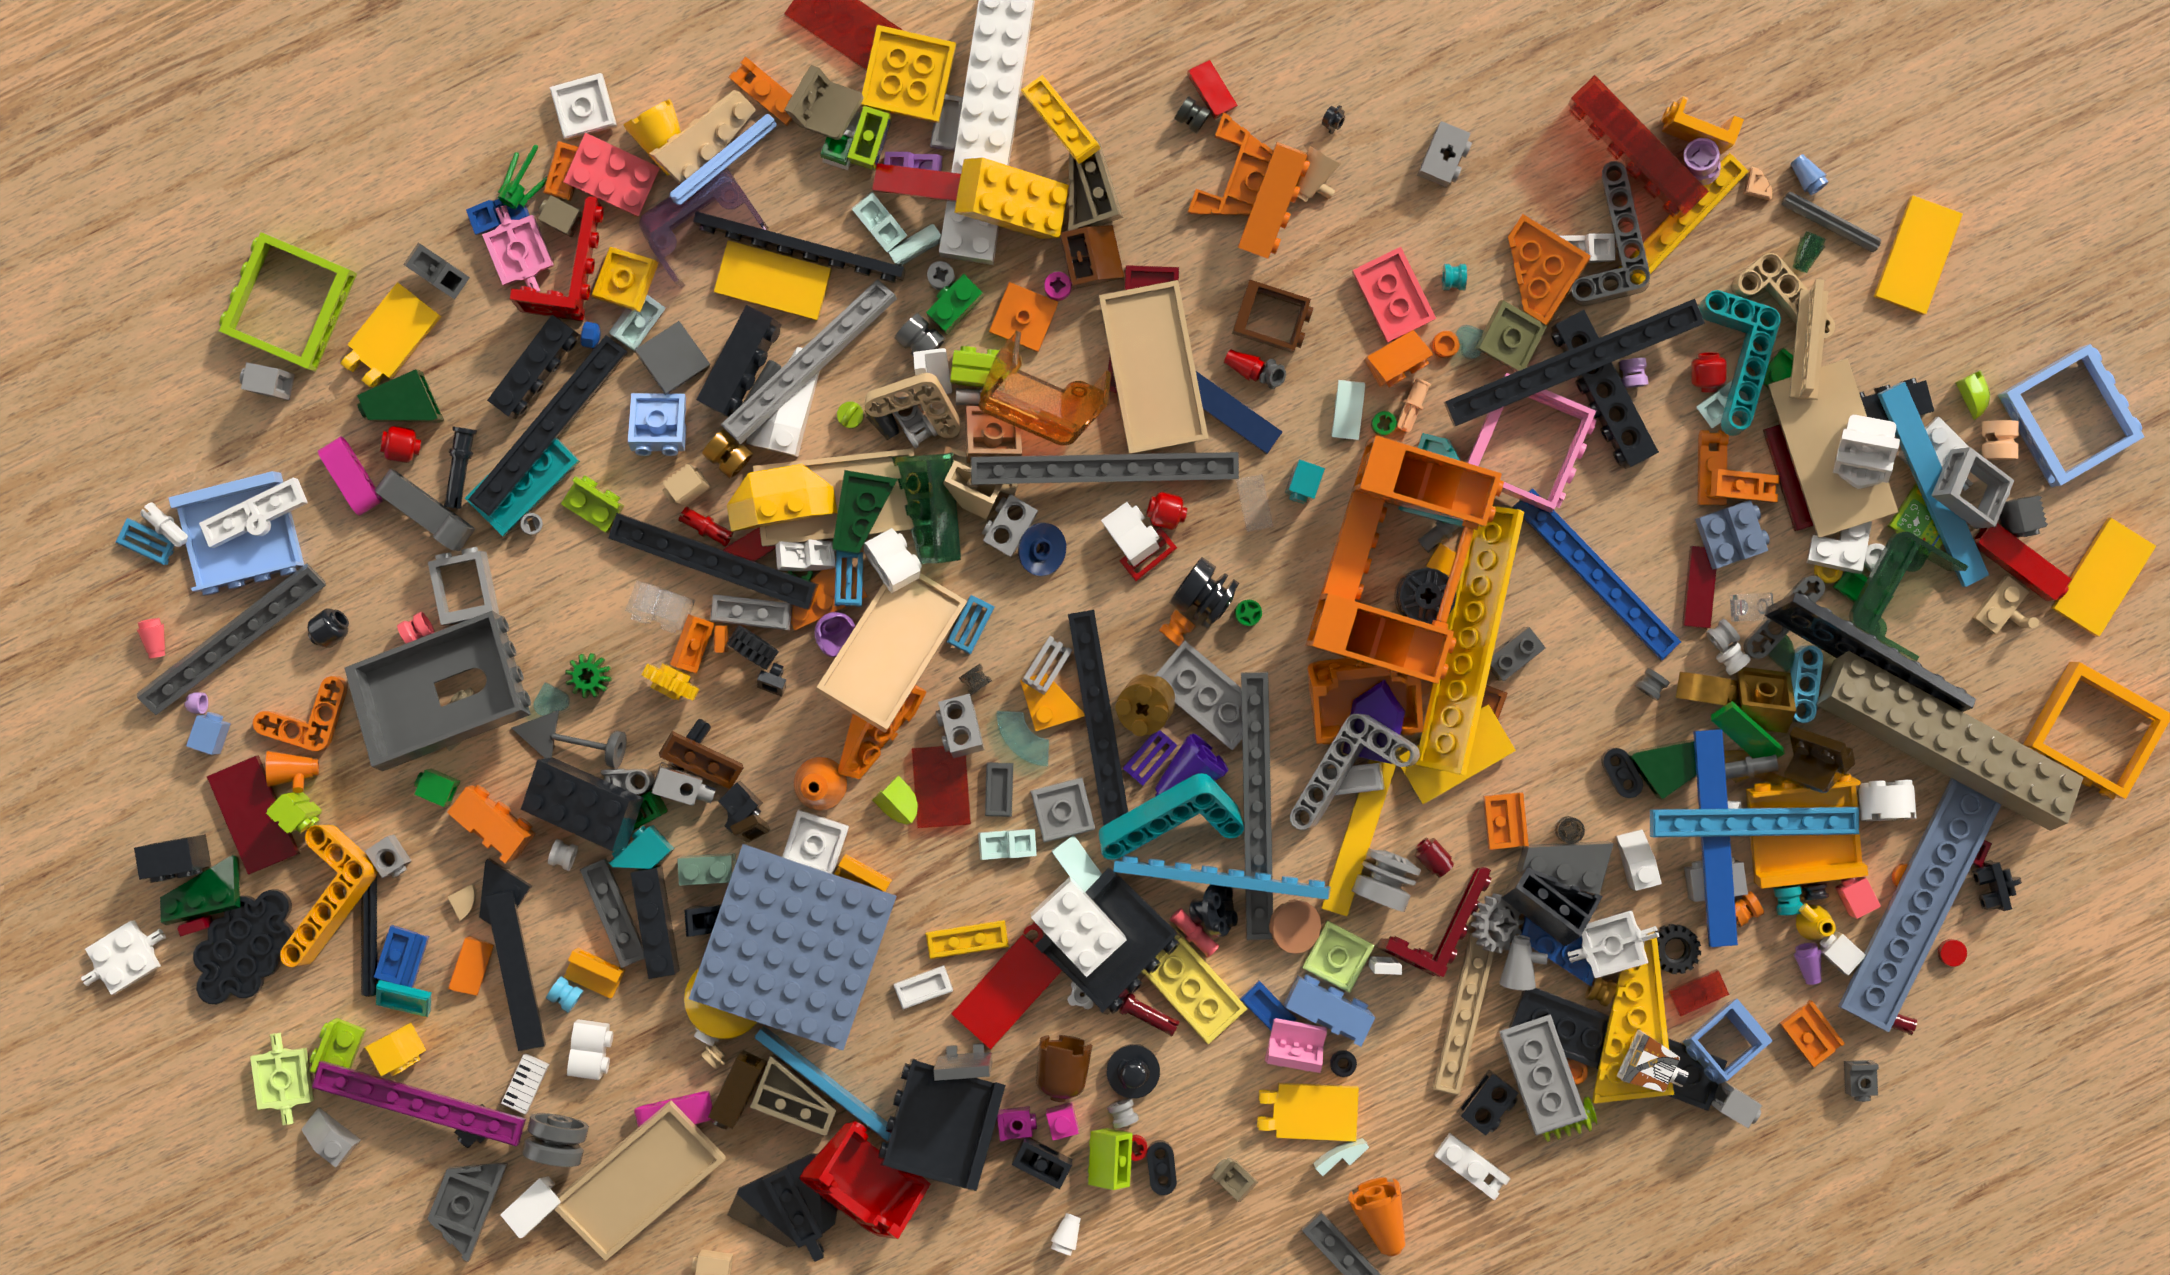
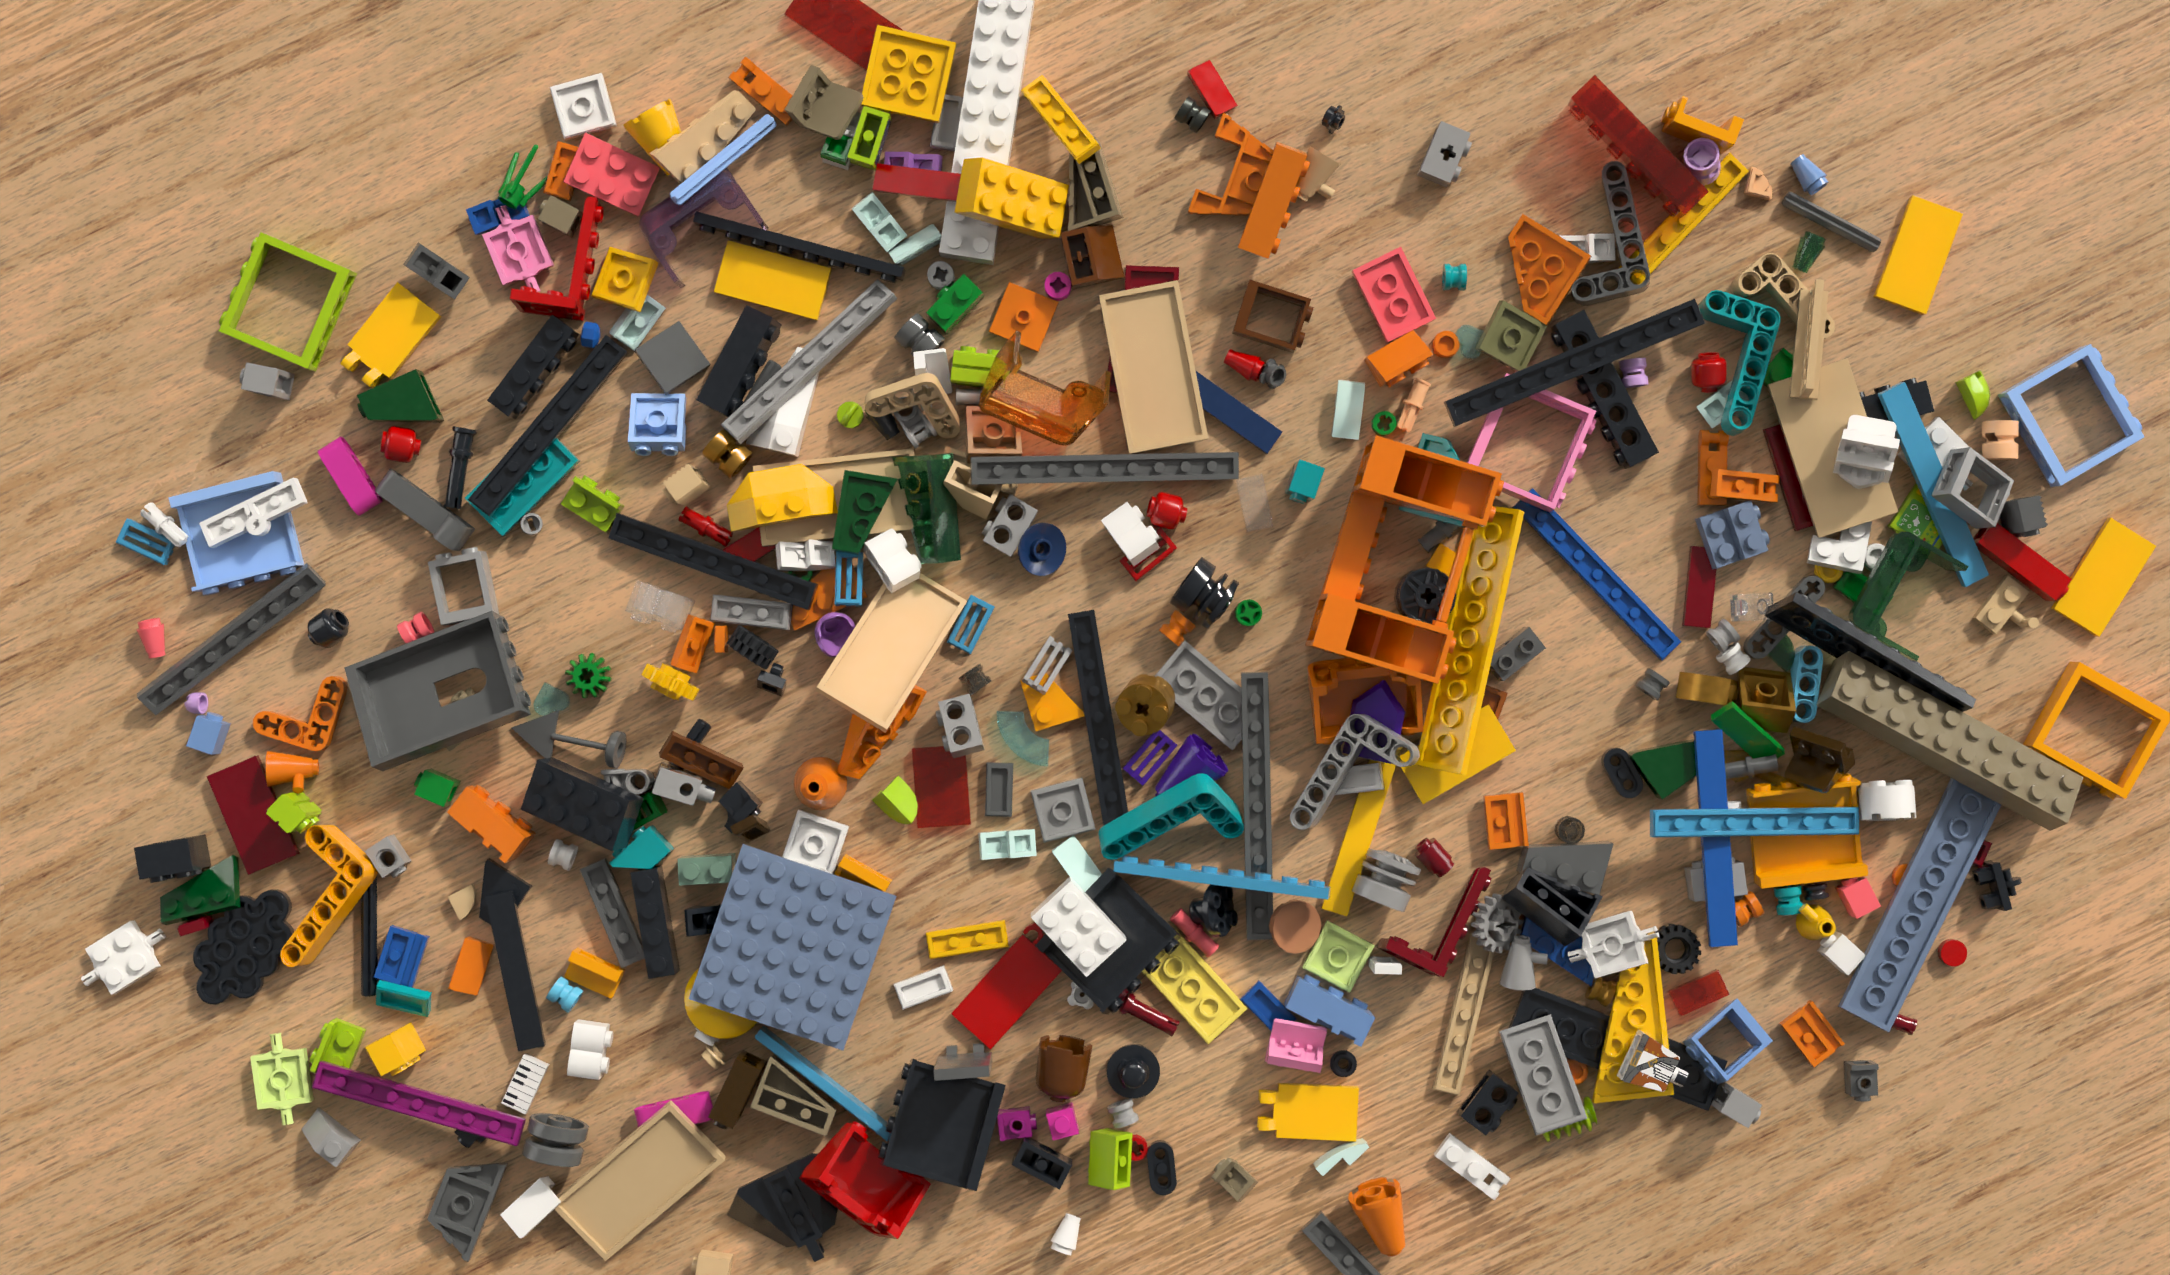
(1638, 860): white slope -> none
(1809, 962): medium lavender cone -> none

